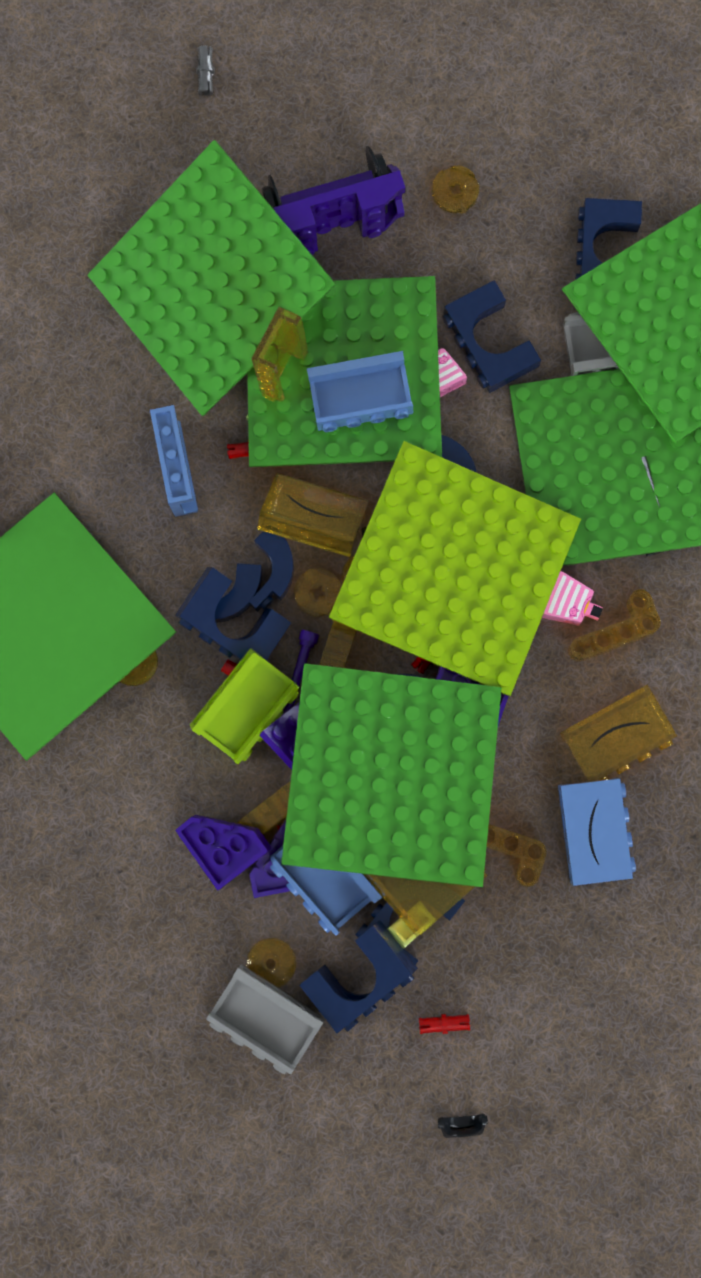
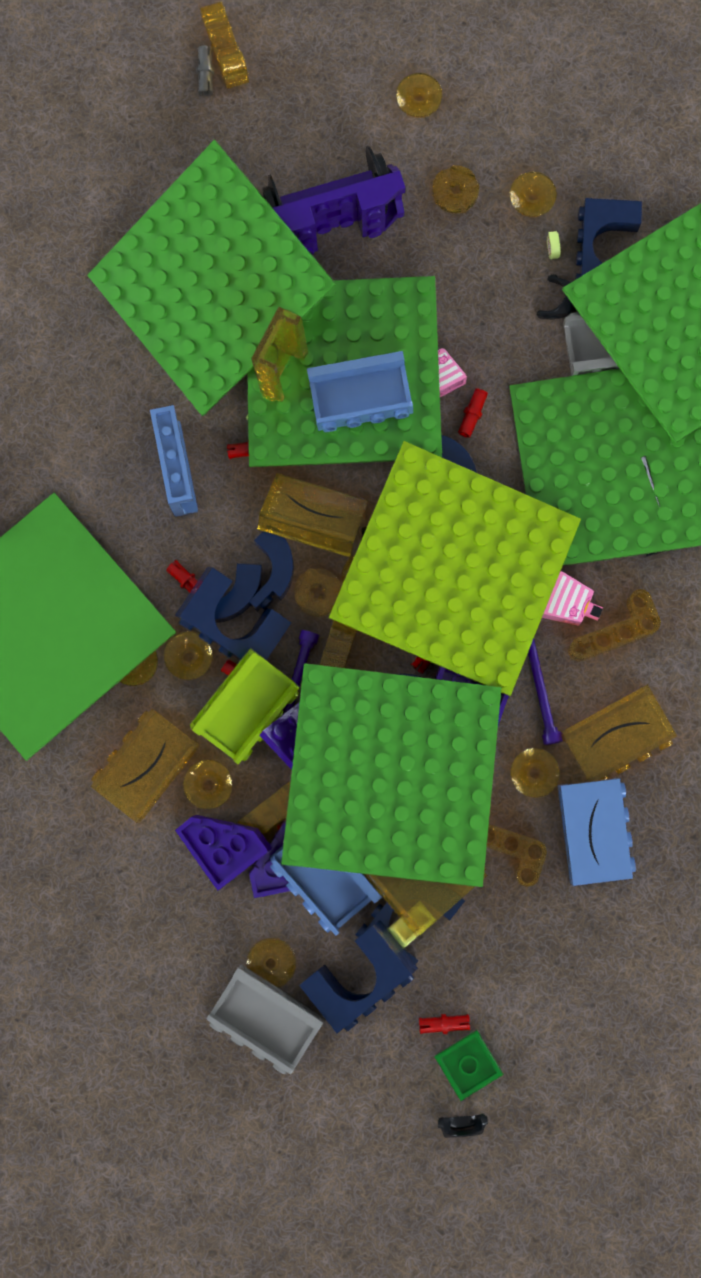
(144, 765): none -> clear yellow panel
(177, 649): none -> clear yellow dish
(182, 575): none -> red axle
(207, 771): none -> clear yellow dish
(224, 45): none -> clear yellow beam
(419, 85): none -> clear yellow dish
(468, 1065): none -> green plate
(472, 413): none -> red pin
(493, 369): dark blue arch -> none
(533, 184): none -> clear yellow dish
(548, 773): none -> clear yellow dish
(551, 733): none -> dark purple piece
(553, 245): none -> yellowish green tile
(563, 309): none -> black helmet

